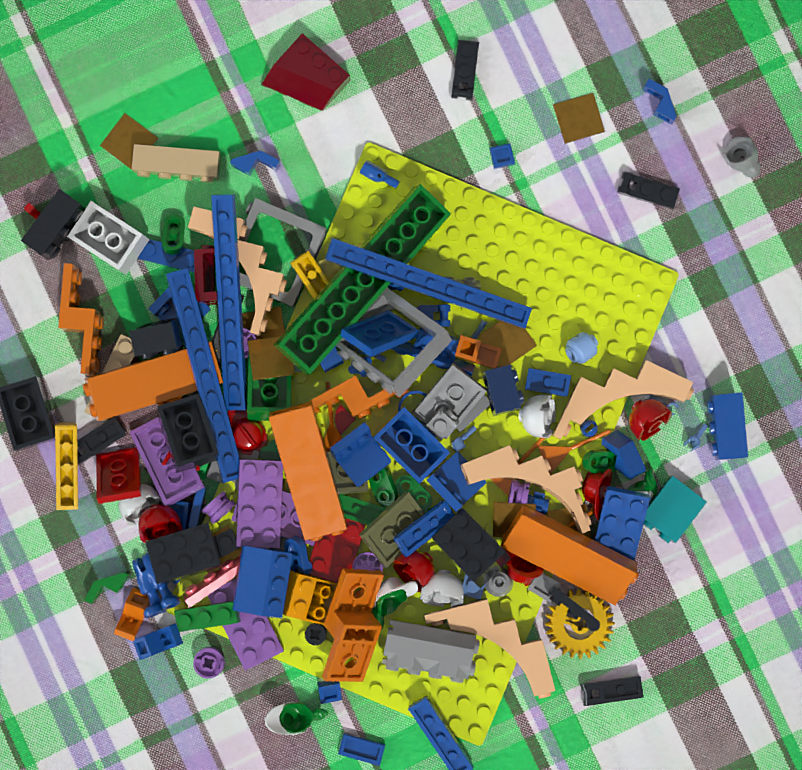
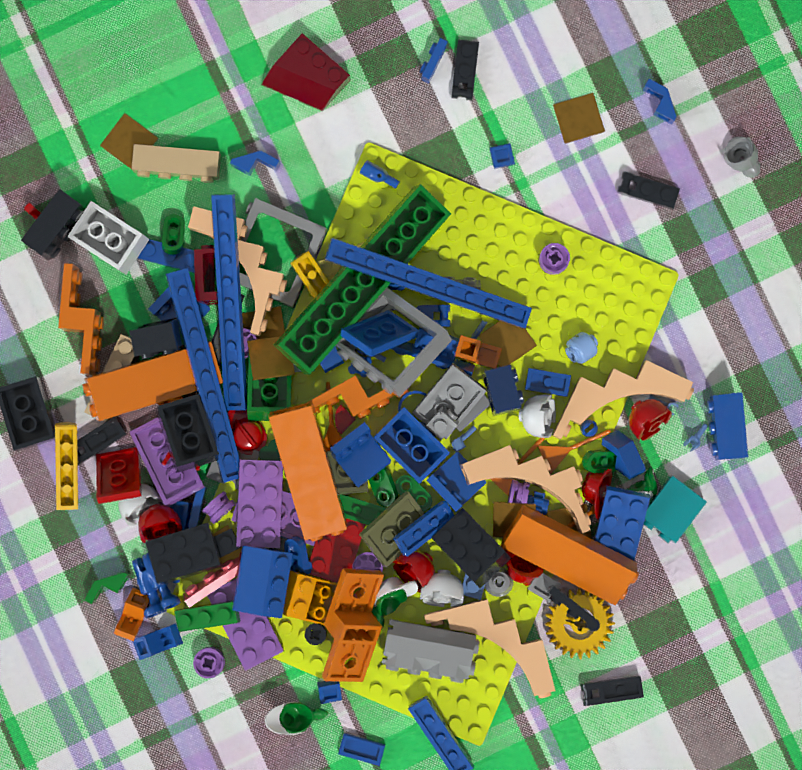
(429, 68): none -> blue plate
(554, 258): none -> medium lavender wheel

